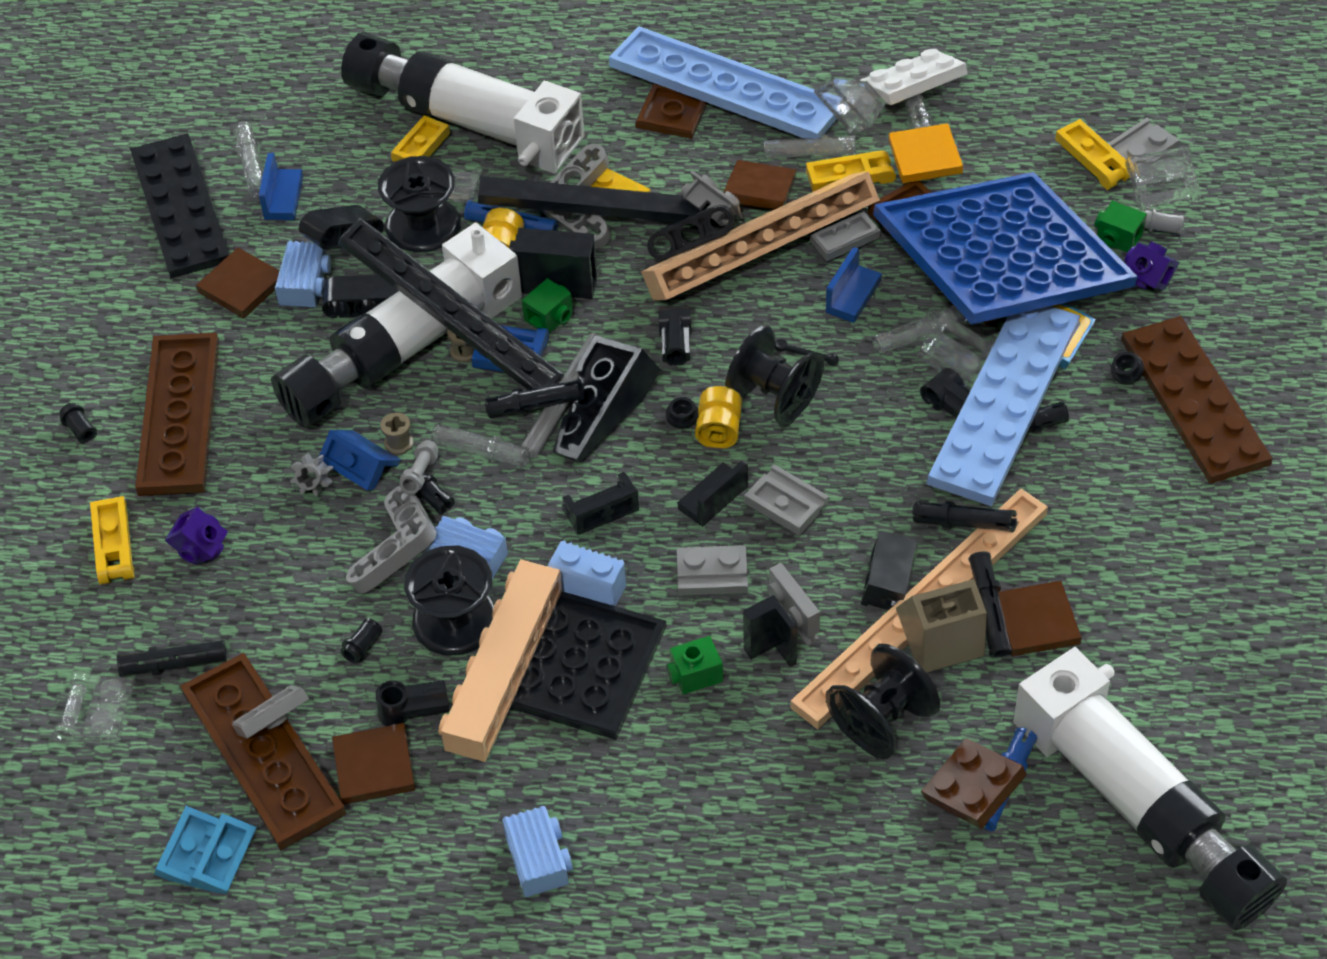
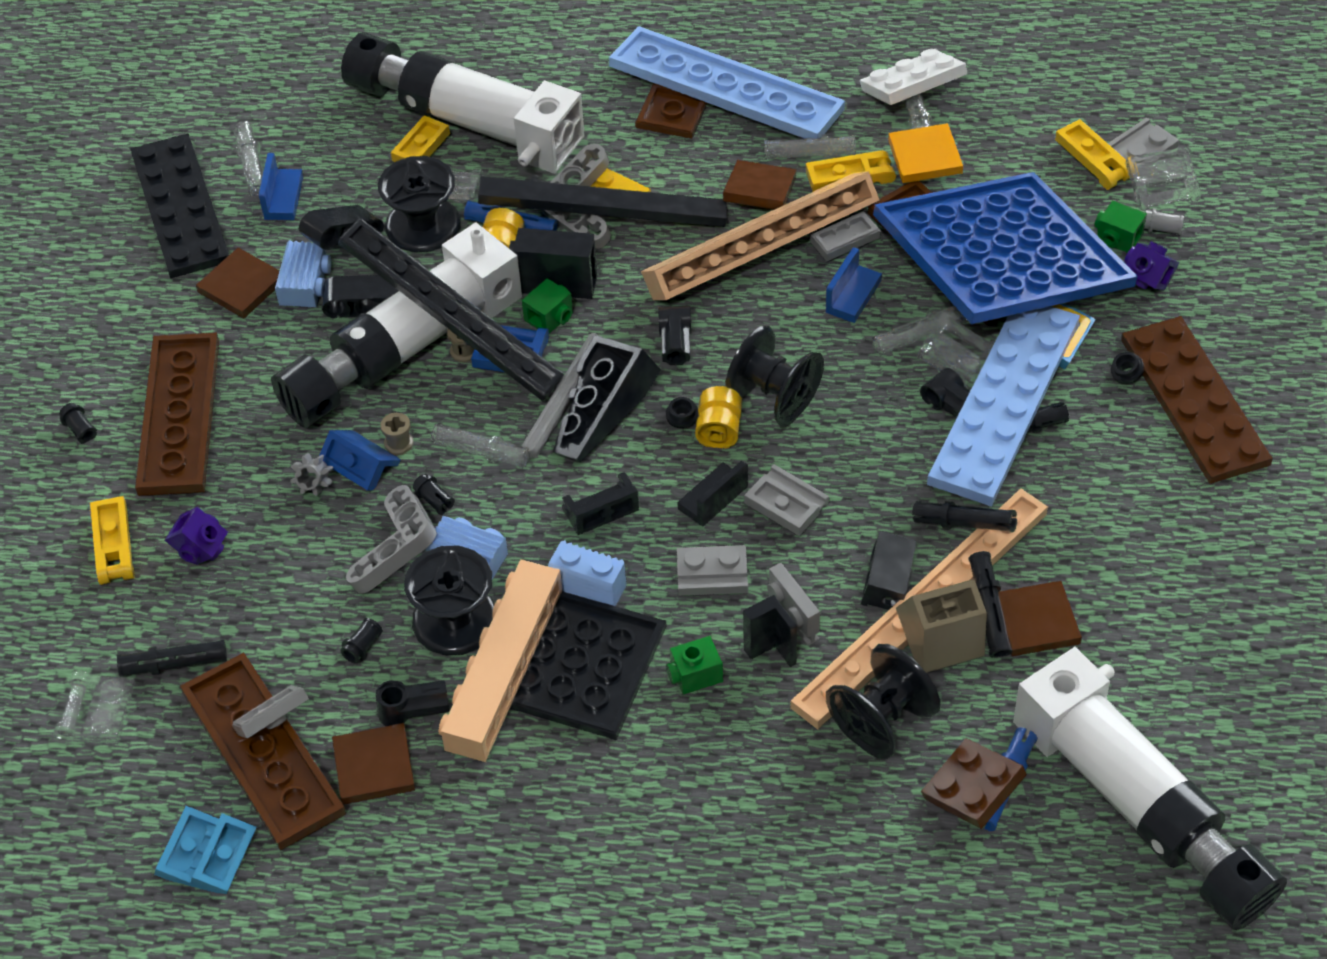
(413, 479): light grey bar -> none
(523, 401): black pin -> none
(536, 852): light blue brick -> none
(680, 243): black beam -> none
(704, 191): light grey hinge -> none
(781, 345): black hinge -> none
(851, 102): clear slope -> none

